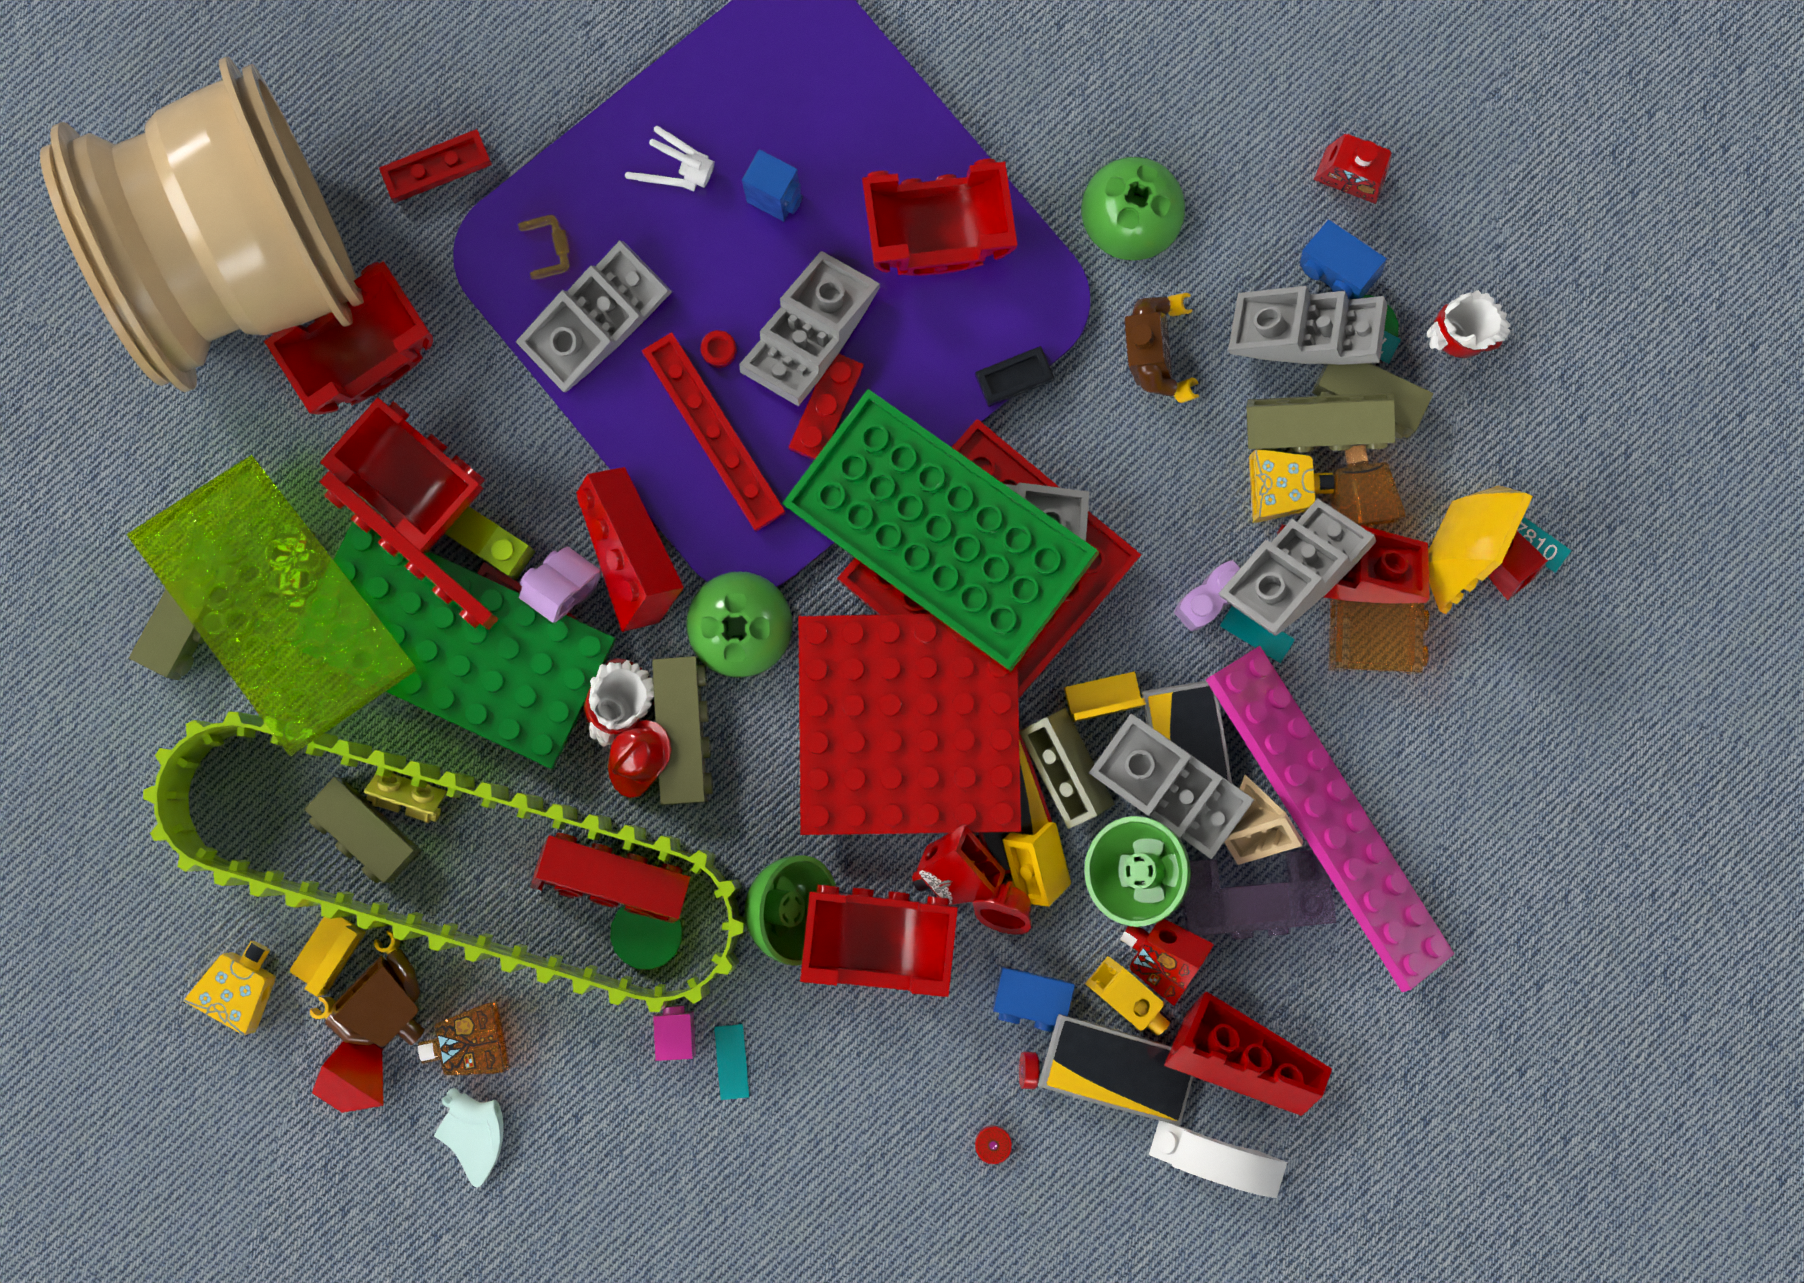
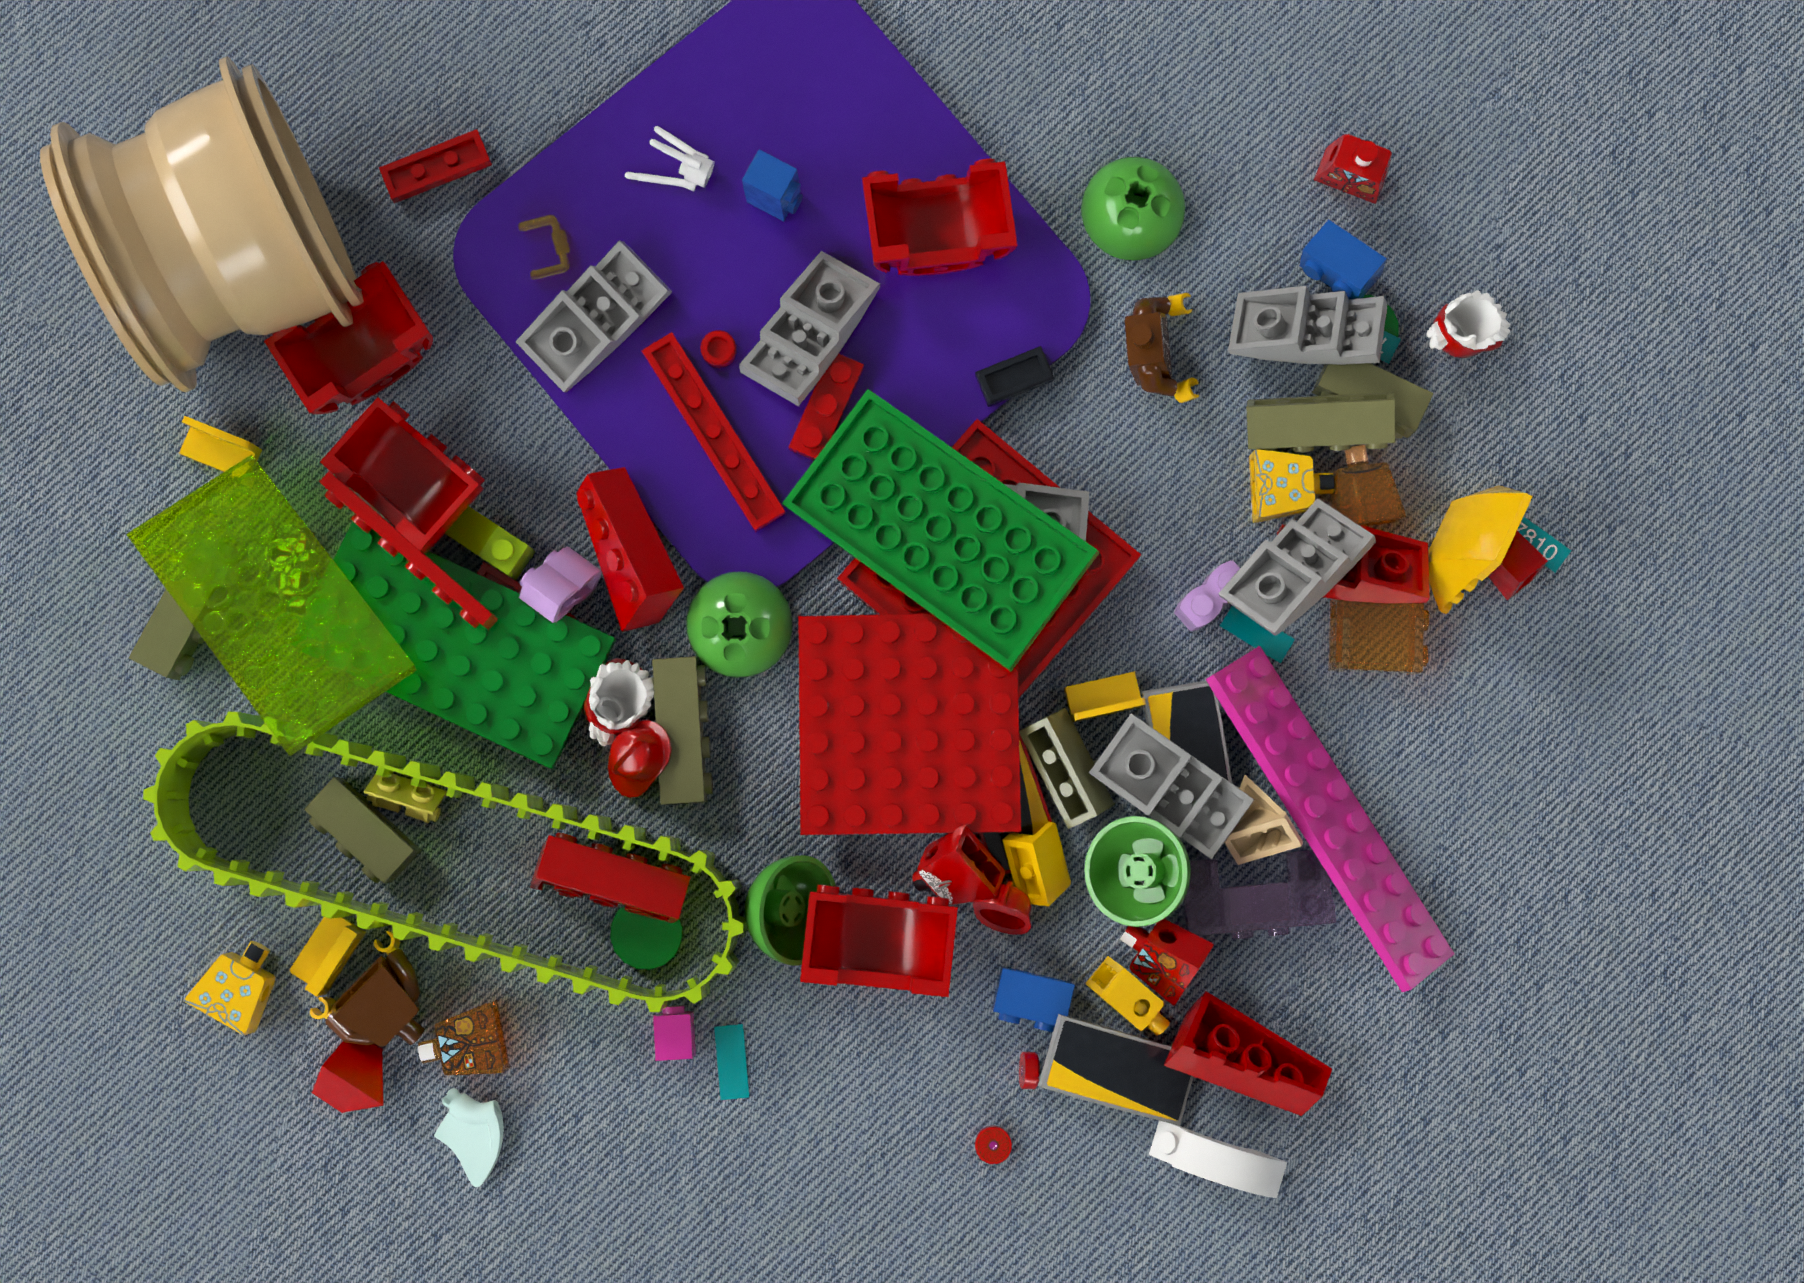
(215, 446): none -> yellow panel

